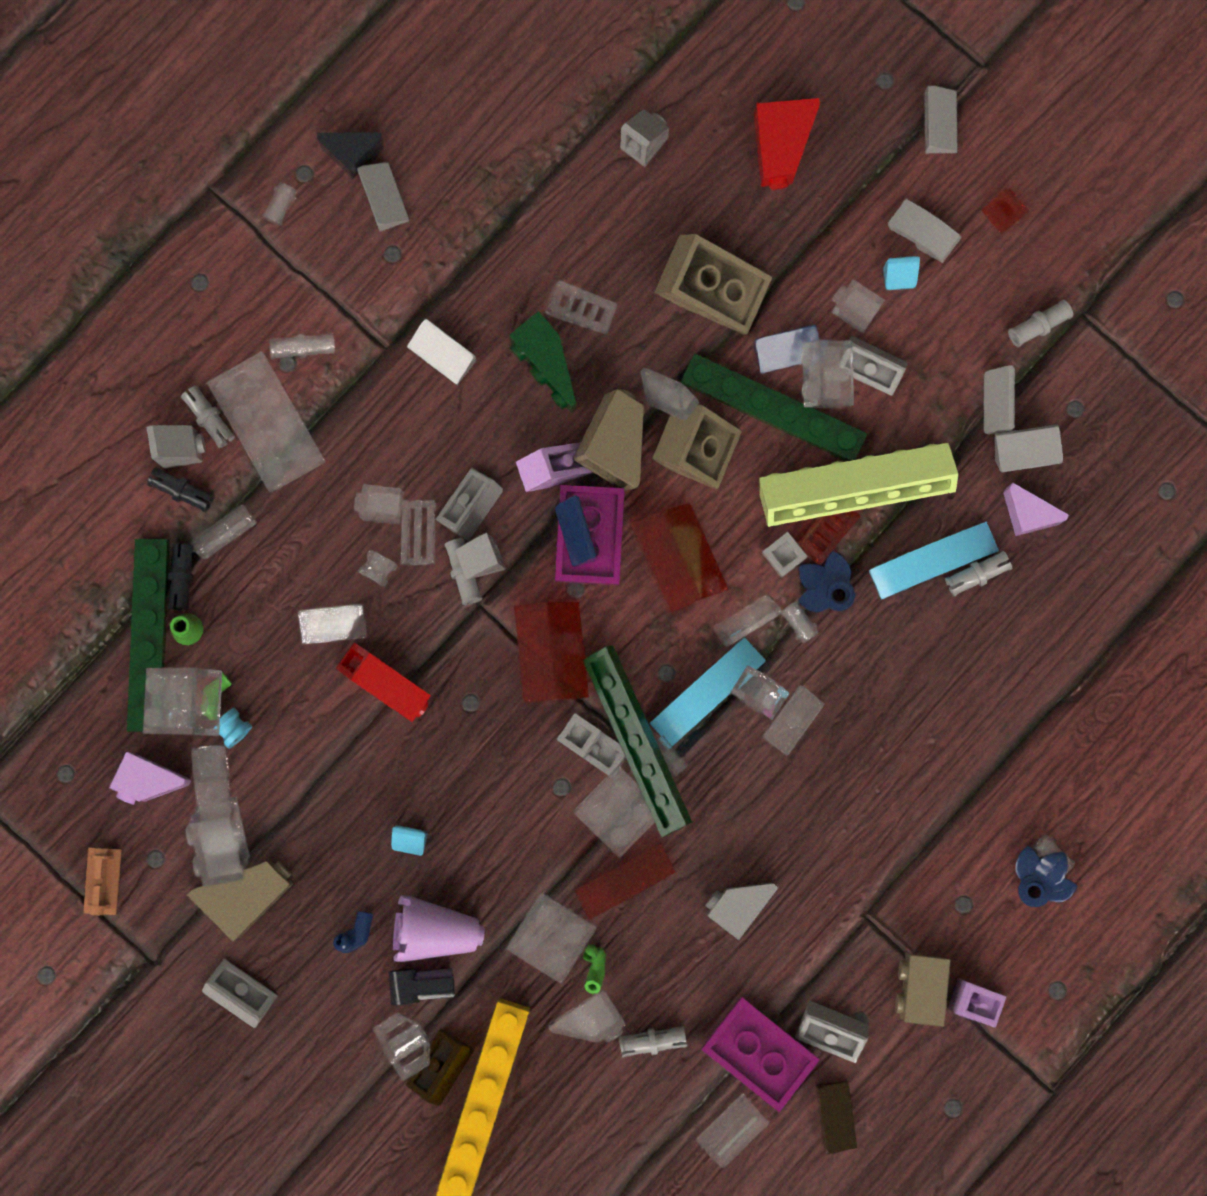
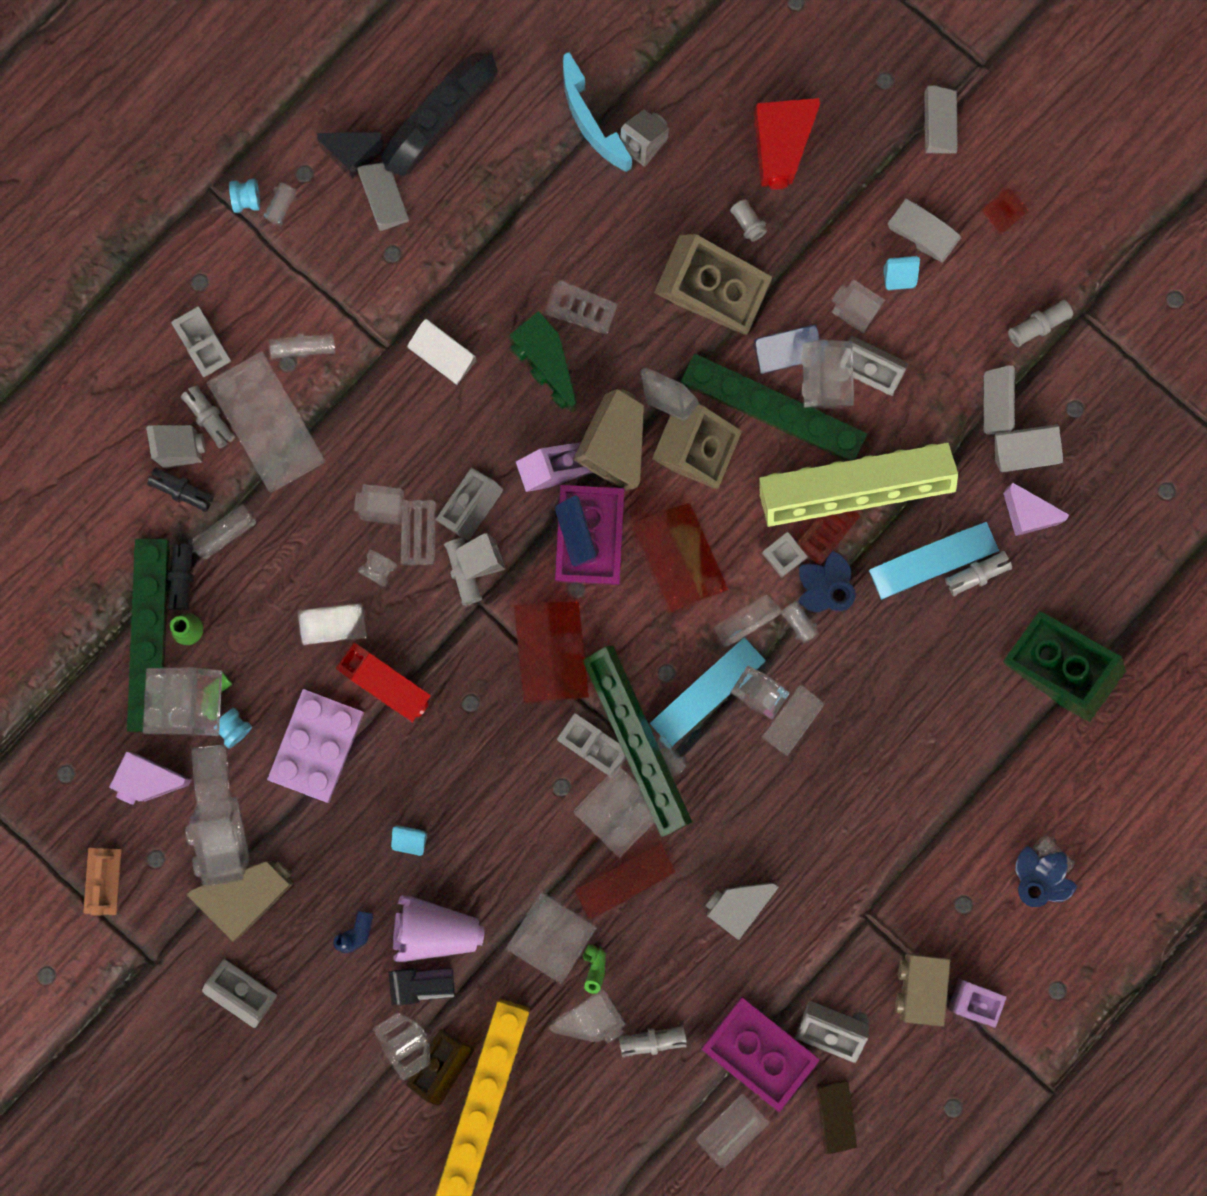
(201, 341): none -> light grey slope
(244, 195): none -> medium azure wheel
(315, 746): none -> lavender plate
(439, 113): none -> black brick
(610, 147): none -> medium azure slope
(748, 220): none -> light grey pin
(1066, 665): none -> dark green slope

